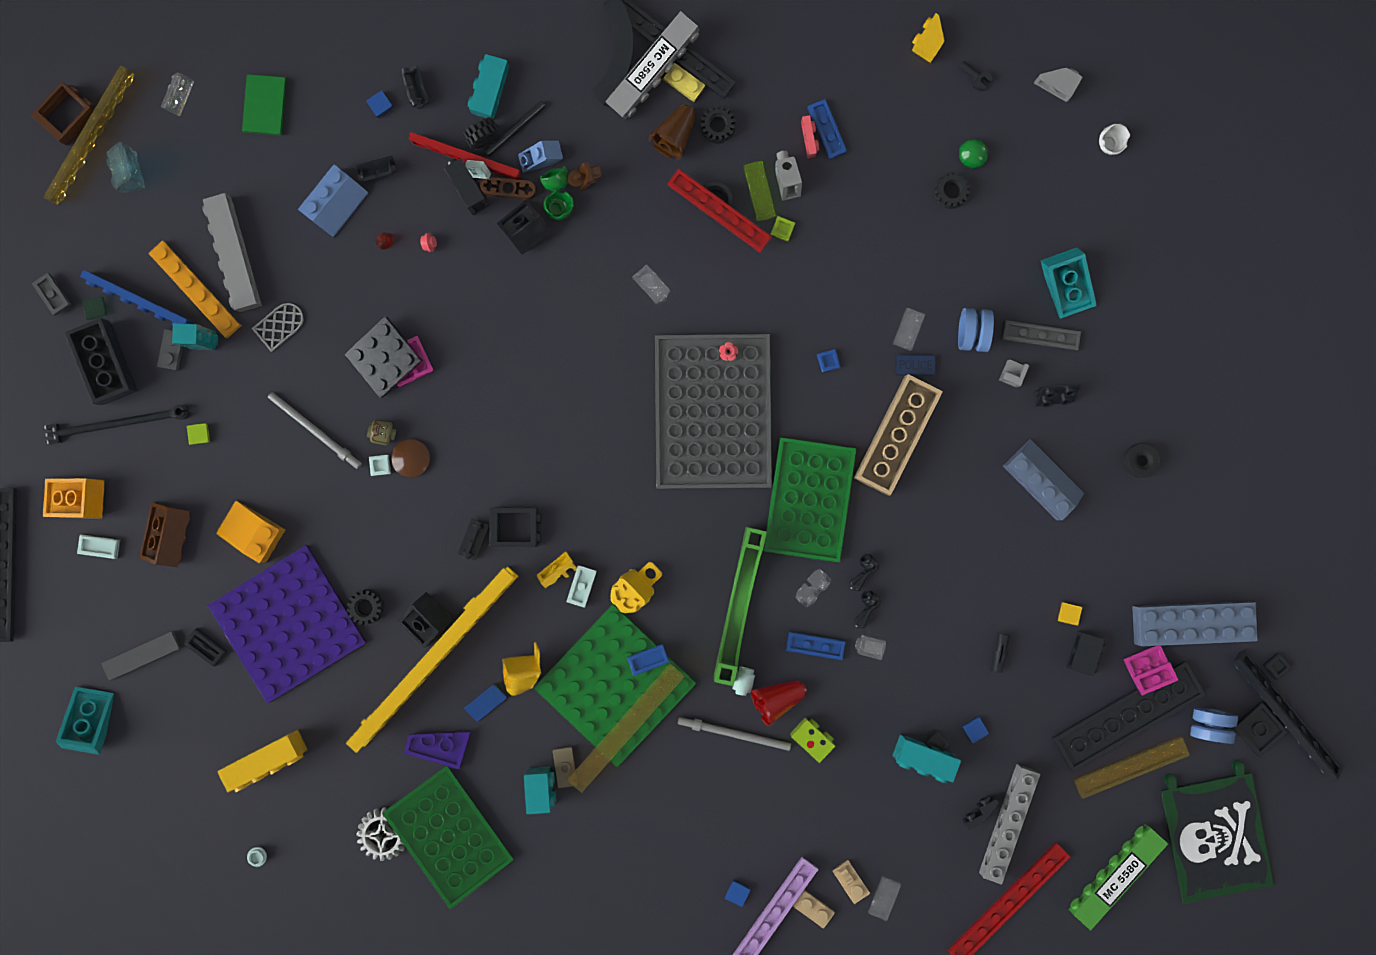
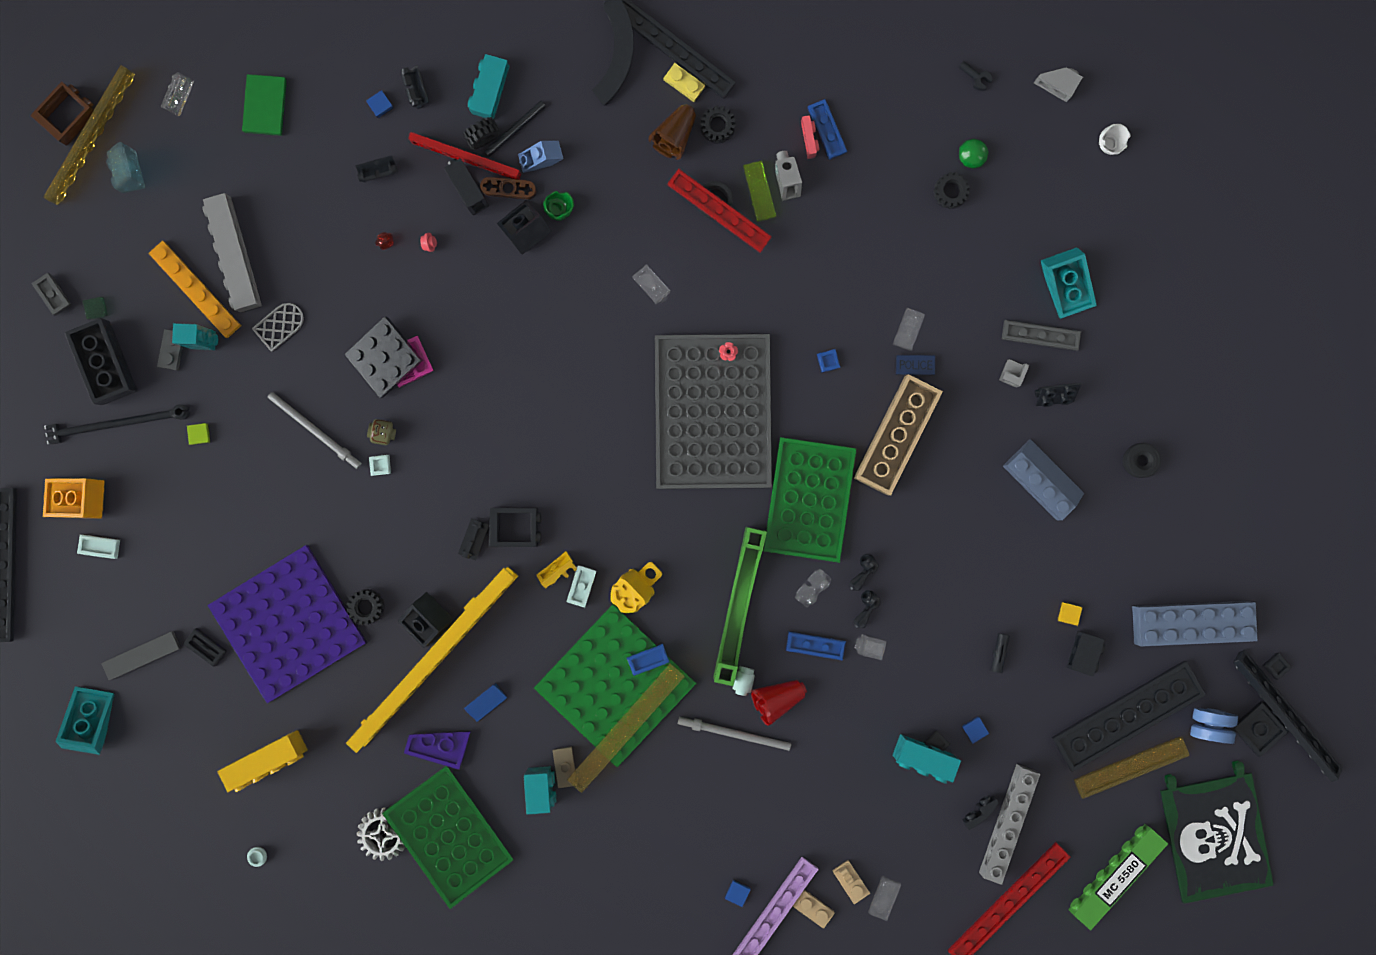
(129, 297): blue plate -> none
(164, 535): reddish brown slope -> none
(250, 532): light orange slope -> none
(333, 200): medium blue slope -> none
(410, 458): reddish brown dish -> none
(478, 169): light aqua tile -> none
(521, 672): yellow piece -> none
(555, 179): green hair -> none
(584, 176): reddish brown hips -> none
(653, 65): light grey brick -> none
(783, 228): lime tile -> none
(812, 739): lime brick -> none
(930, 40): yellow slope -> none
(975, 329): medium blue wheel -> none
(1150, 669): dark pink slope -> none

